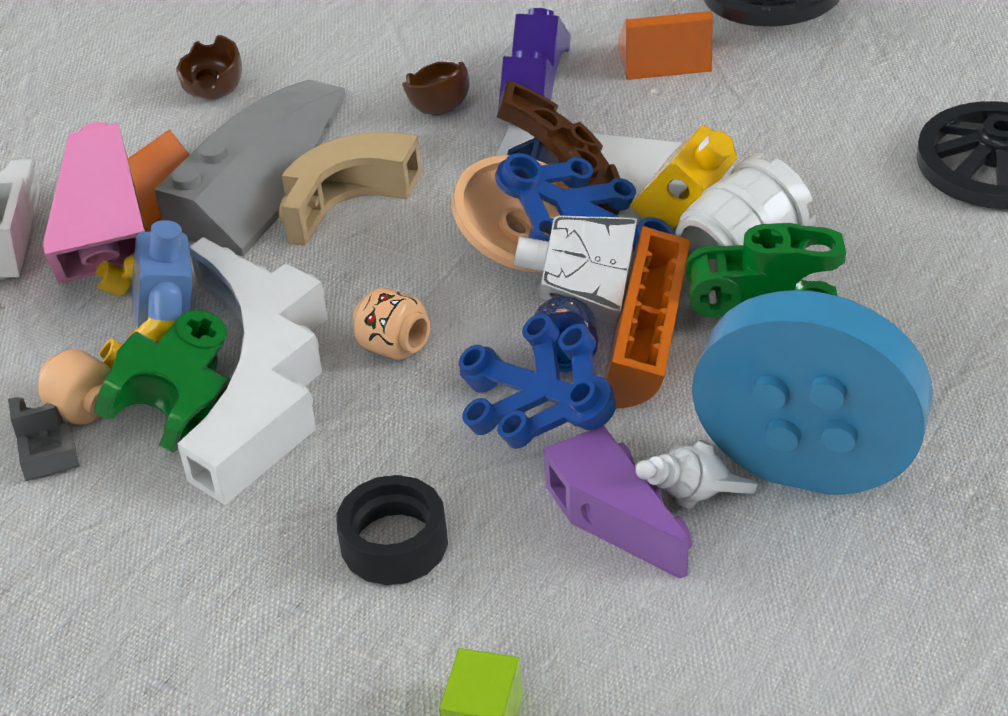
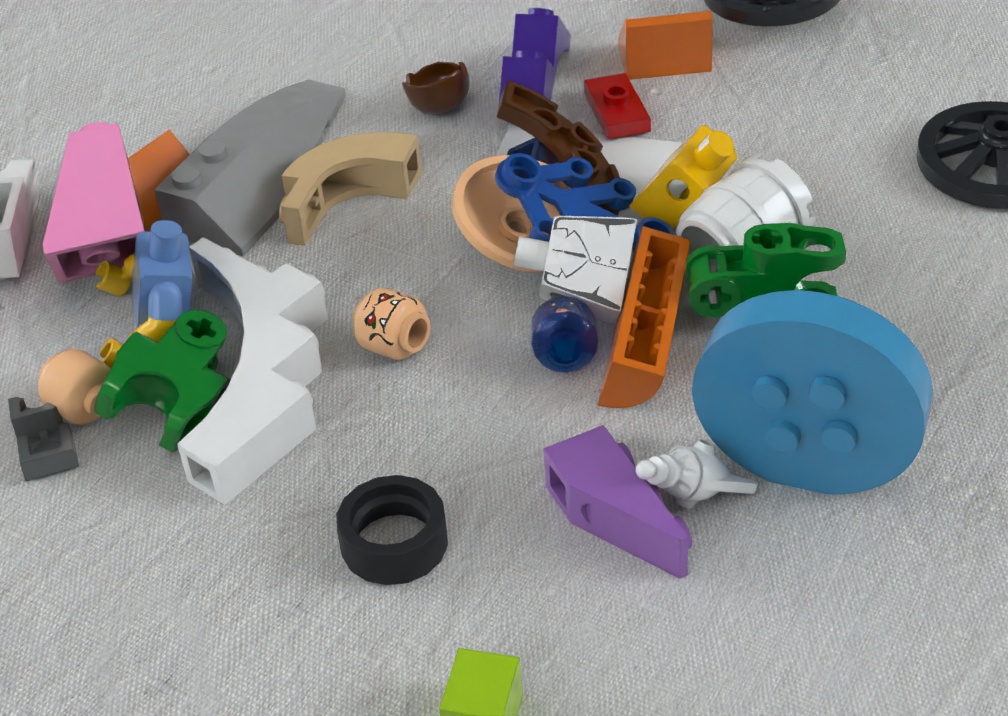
(210, 69): reddish brown hair -> none
(584, 403): blue plant -> none
(617, 106): none -> red plate

